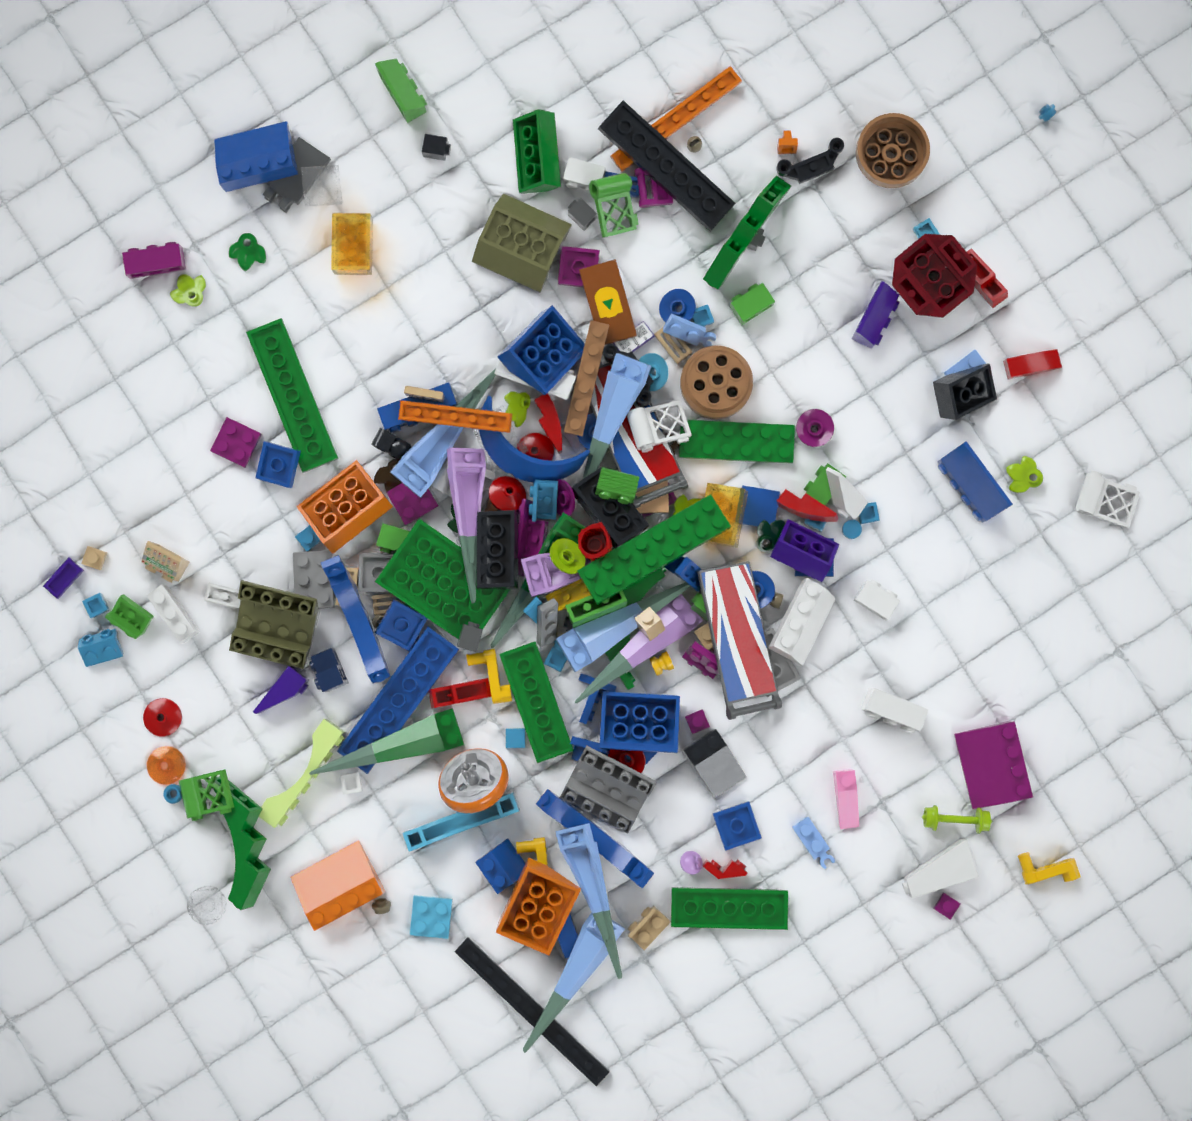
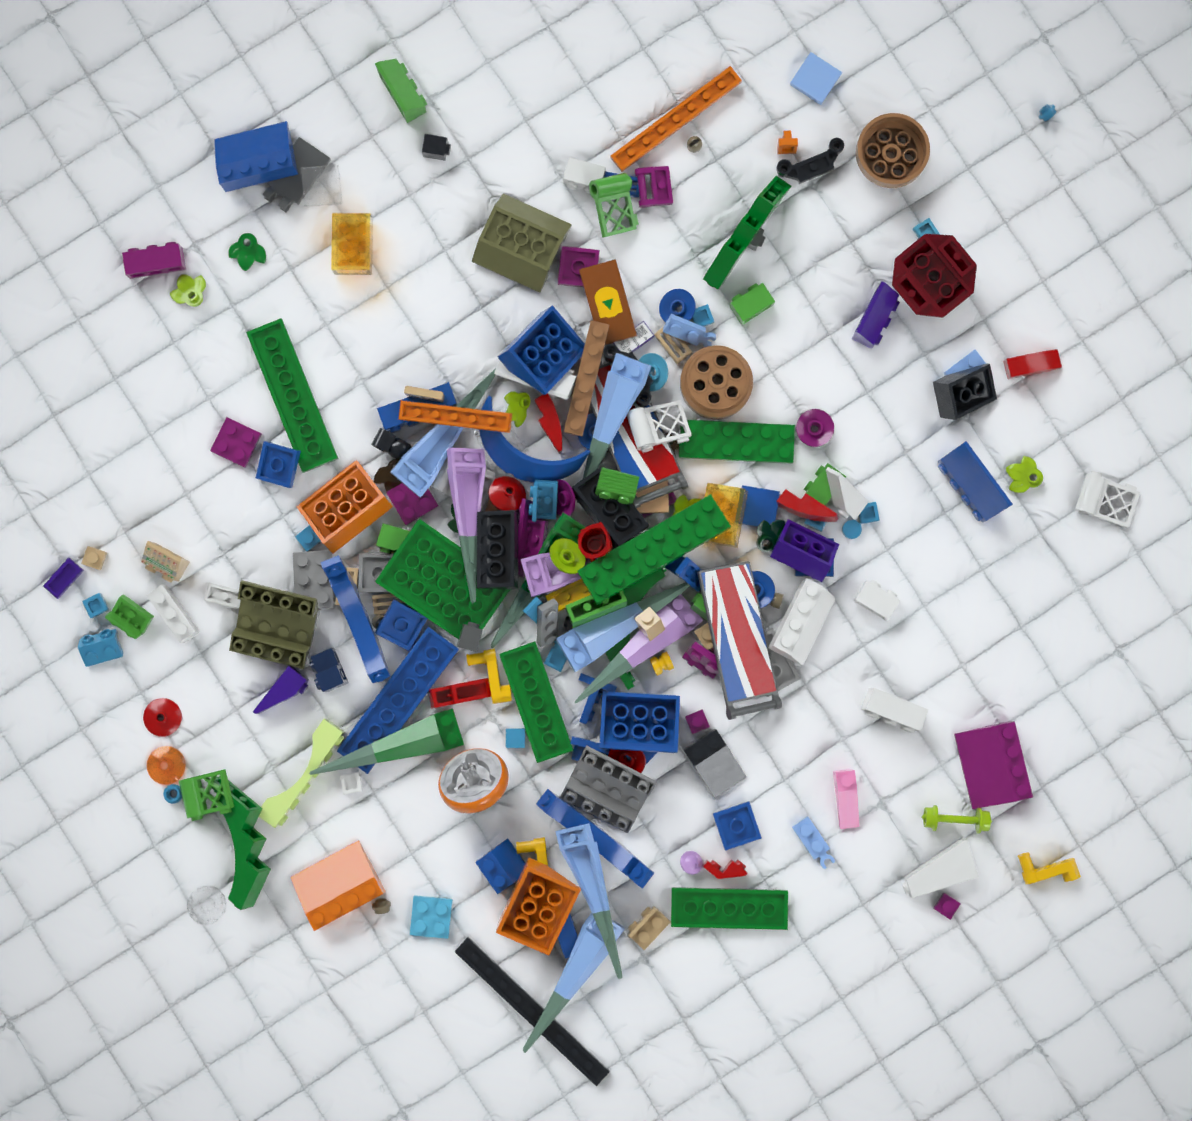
(459, 822): medium azure arch -> none
(536, 152): green slope -> none
(540, 441): red dish -> none
(581, 213): dark grey brick -> none
(666, 165): black plate -> none
(815, 78): none -> light blue tile
(987, 283): red slope -> none

